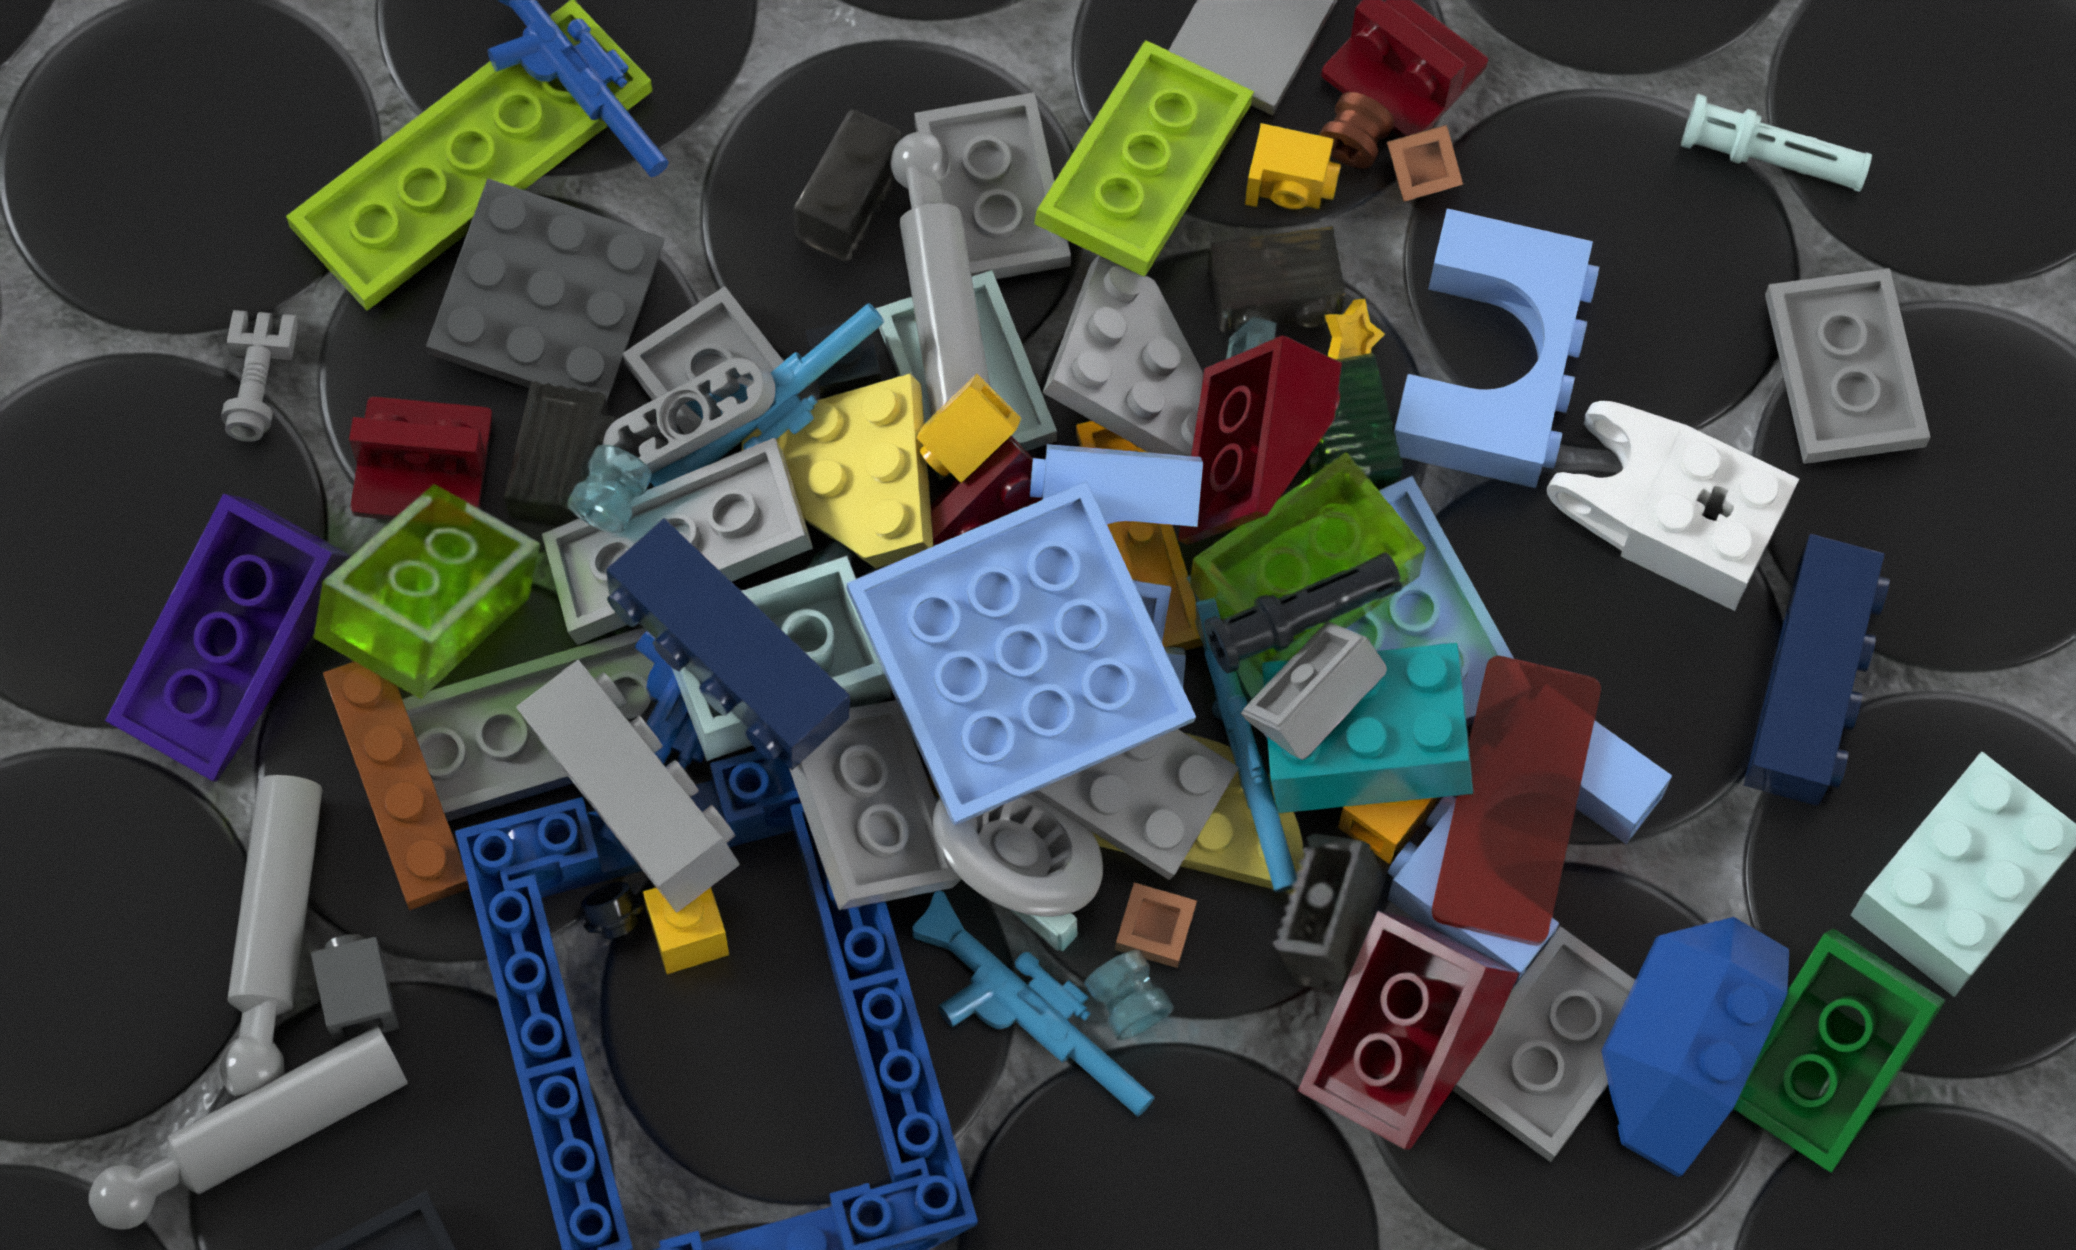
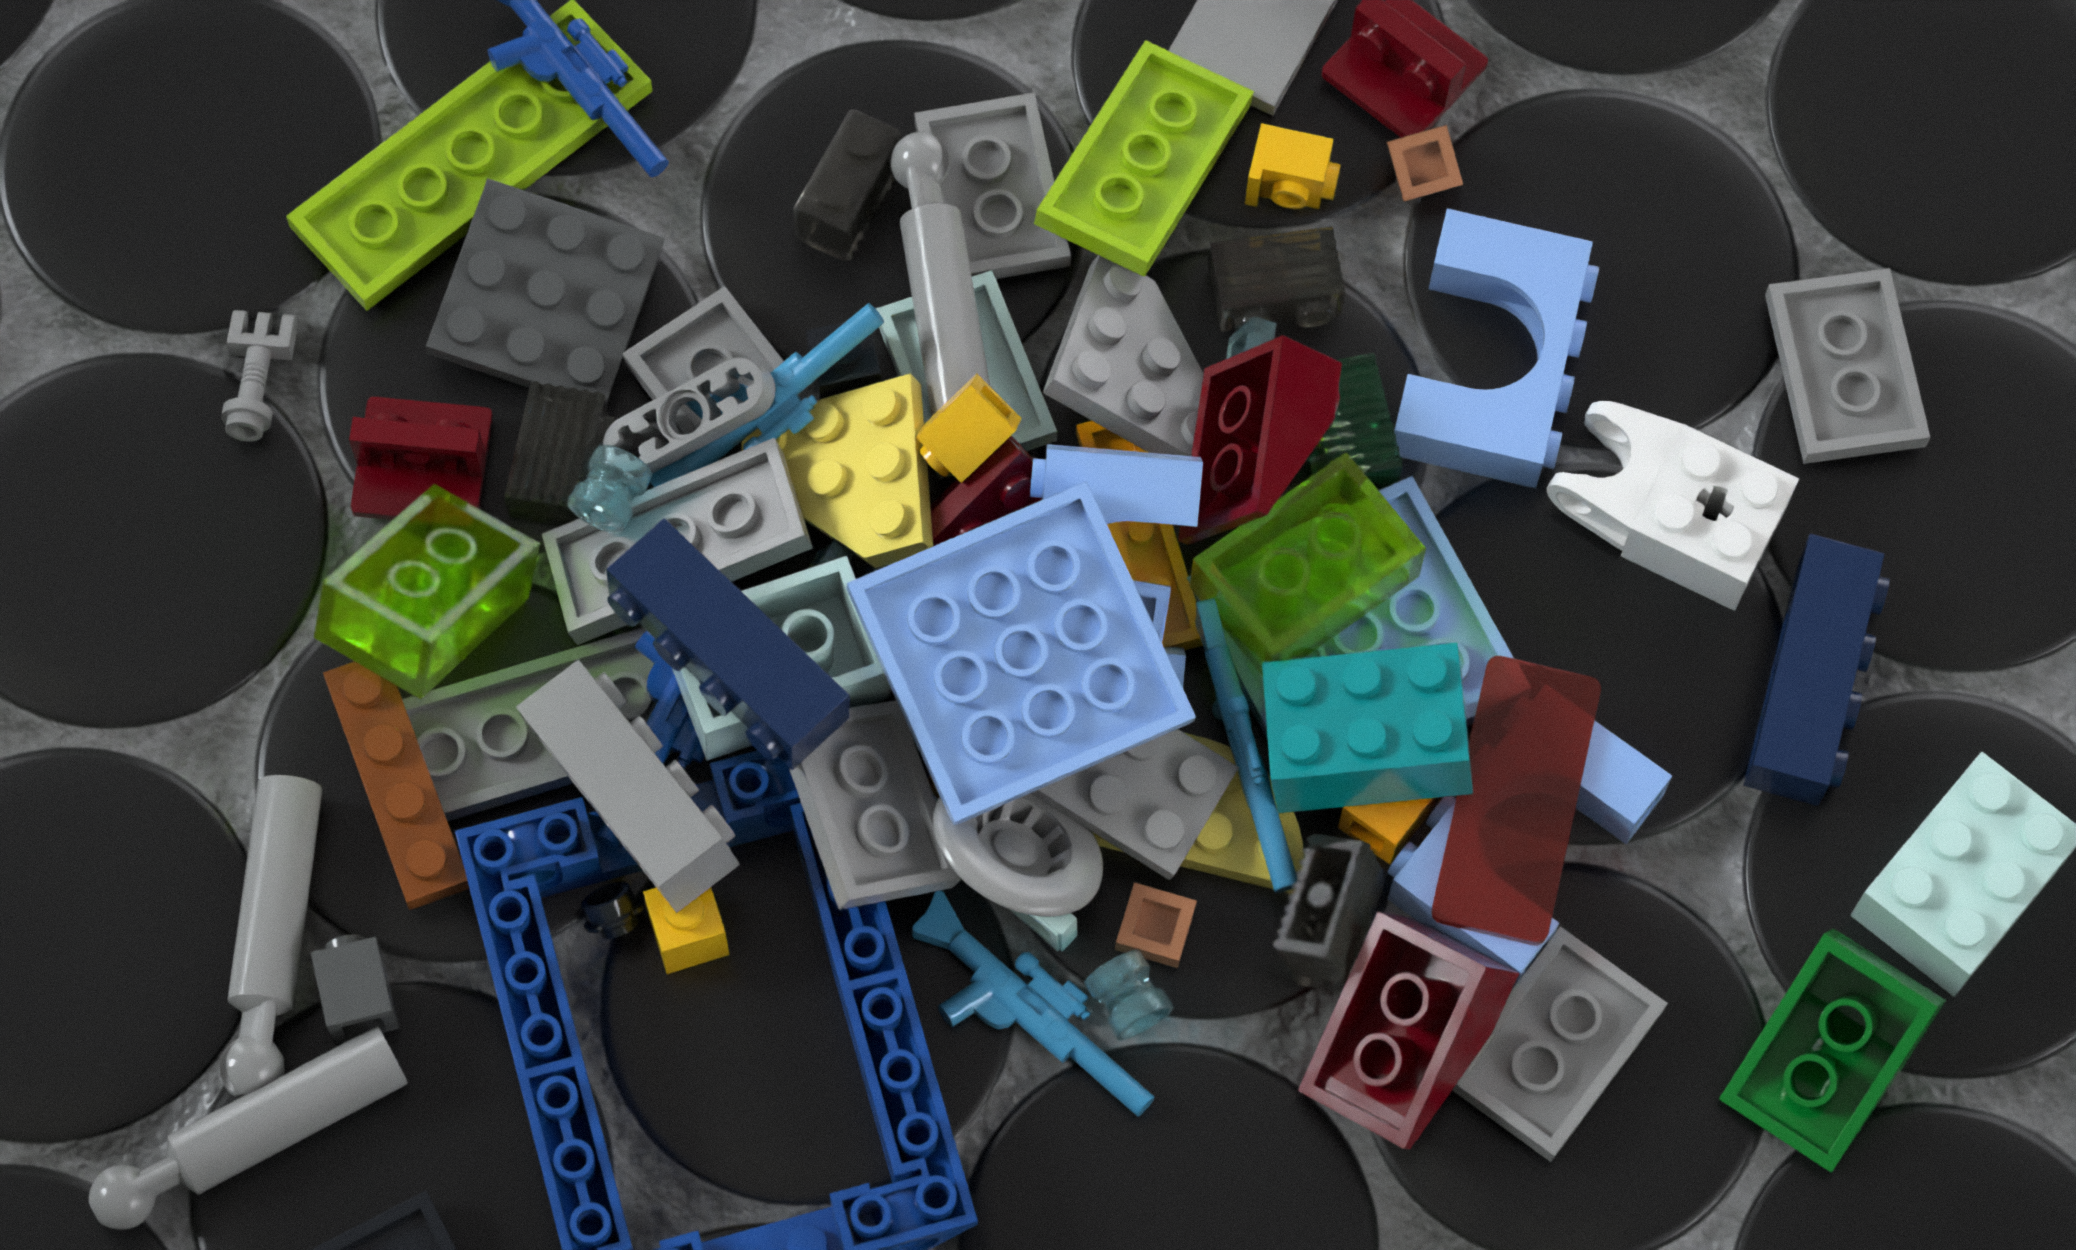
(226, 636): dark purple slope -> none
(1277, 620): black pin -> none
(1316, 689): light grey slope -> none
(1352, 331): yellow piece -> none
(1357, 129): copper wheel -> none
(1692, 1036): blue wedge -> none
(1747, 137): light aqua pin -> none

